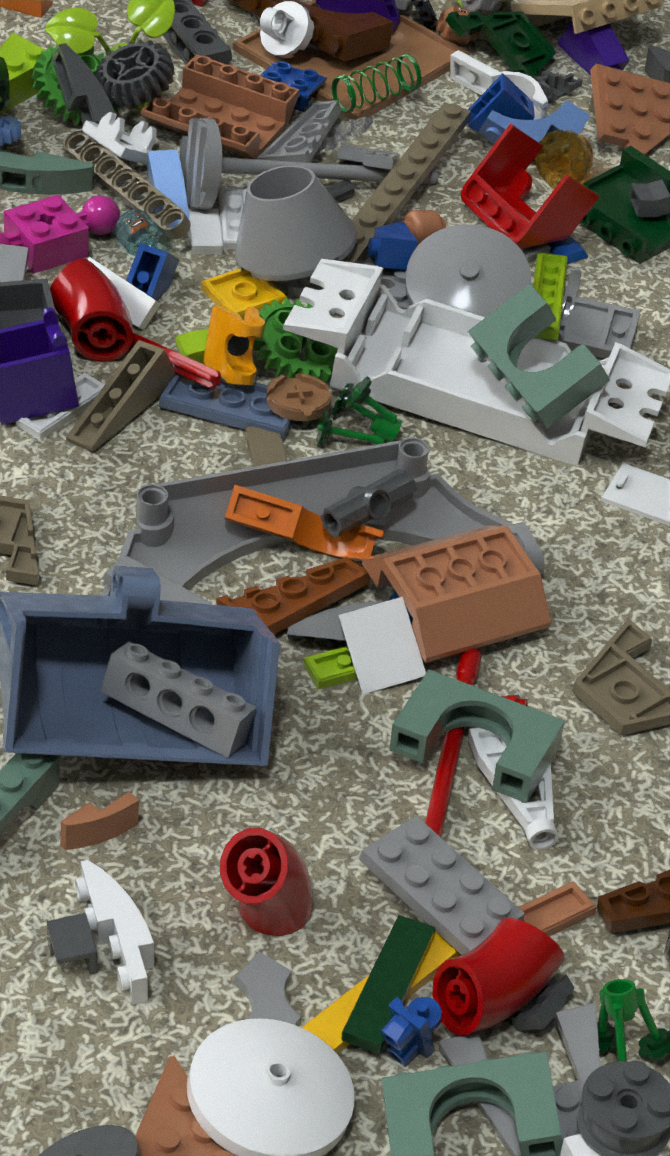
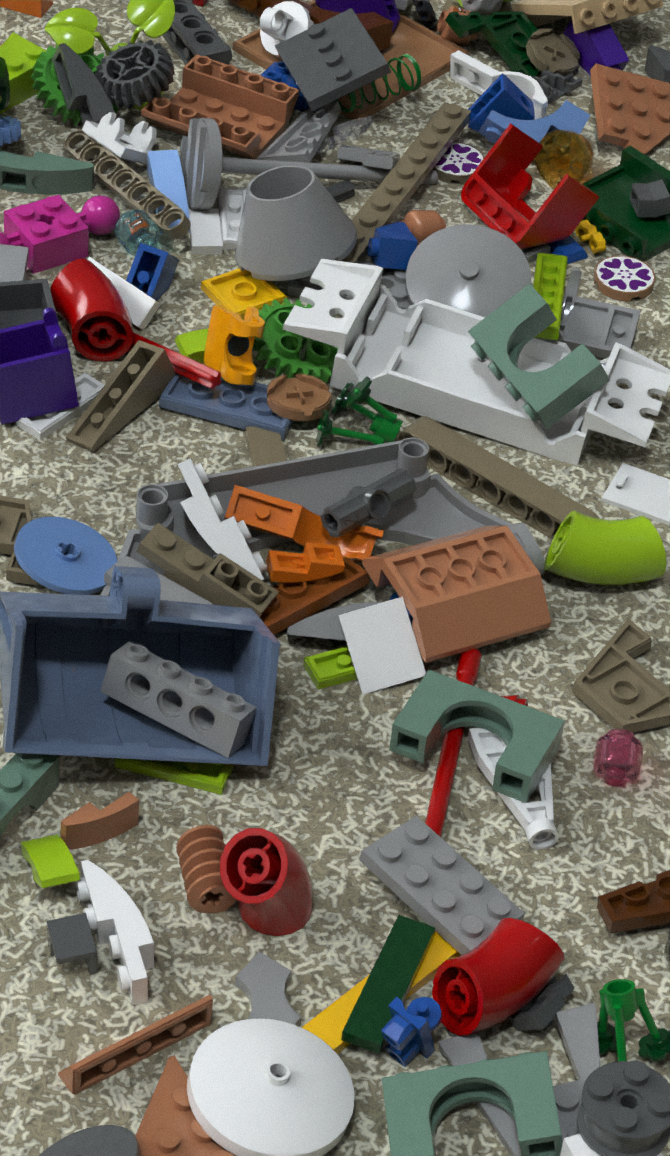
(50, 861): none -> lime slope
(64, 555): none -> medium blue piece
(138, 1046): none -> nougat slope
(199, 859): none -> nougat piece
(203, 776): none -> lime tile
(213, 579): none -> dark tan slope
(222, 536): none -> white slope
(314, 563): none -> orange slope
(332, 59): none -> dark grey plate
(458, 163): none -> tile
(493, 478): none -> dark tan beam
(552, 52): none -> dark tan tile
(558, 909): nougat tile -> none
(586, 231): none -> yellow piece
(606, 550): none -> lime brick
(618, 756): none -> clear pink head
(624, 278): none -> tile

